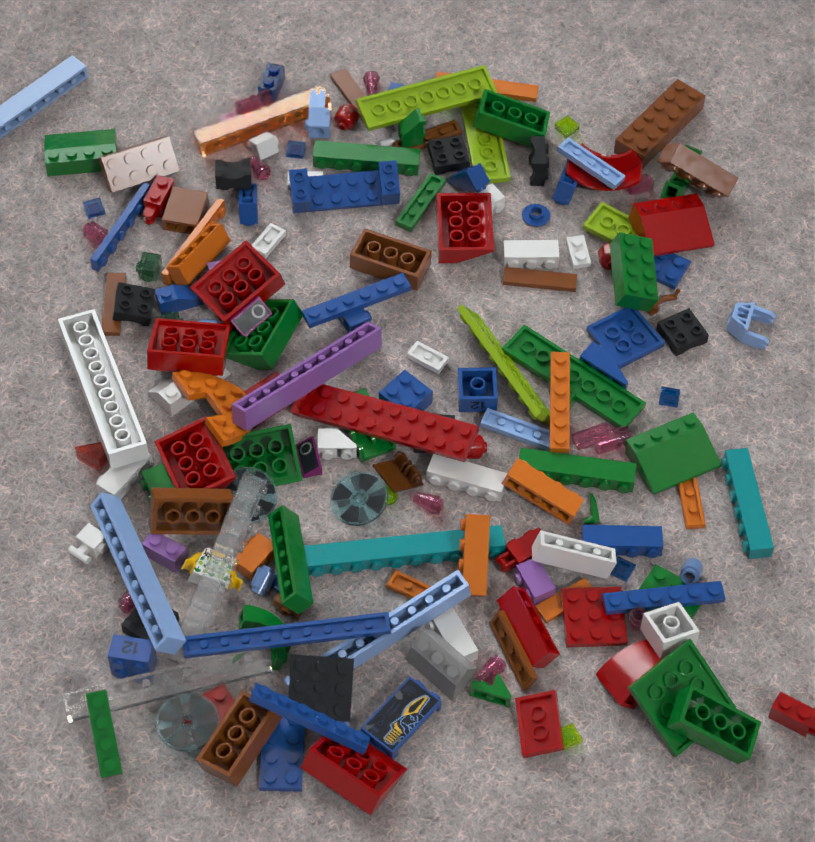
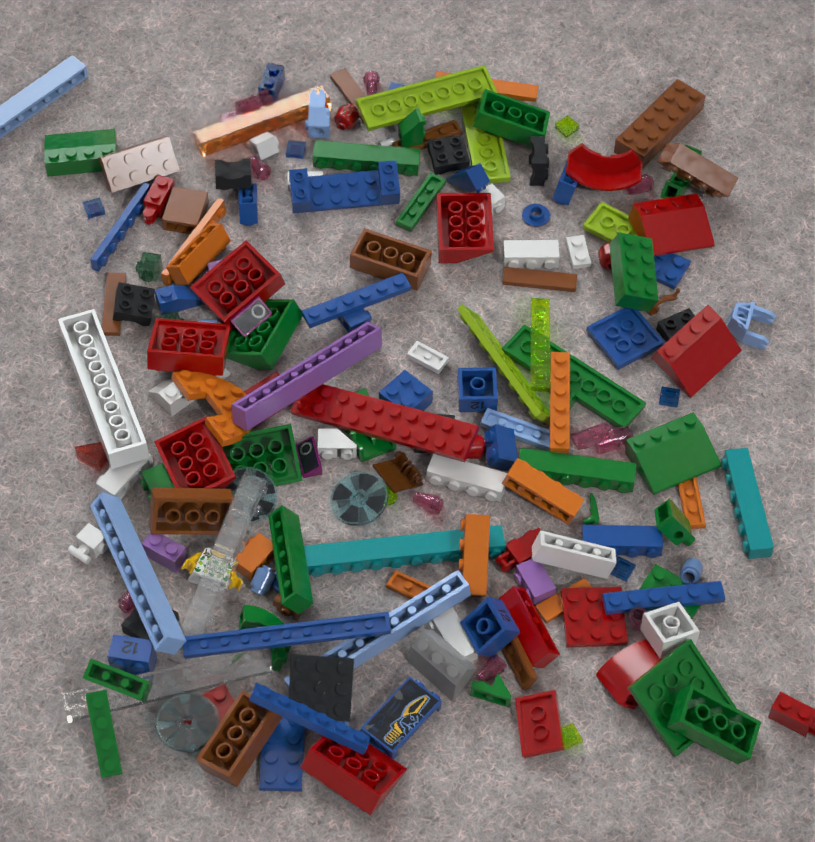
(94, 232): clear pink brick -> none
(117, 680): none -> green brick
(269, 240): white plate -> none
(490, 627): none -> blue brick
(500, 447): none -> blue brick
(540, 344): none -> clear neon green plate
(591, 163): light blue plate -> none
(602, 361): blue slope -> none
(673, 523): none -> green torso
(697, 351): none -> red slope

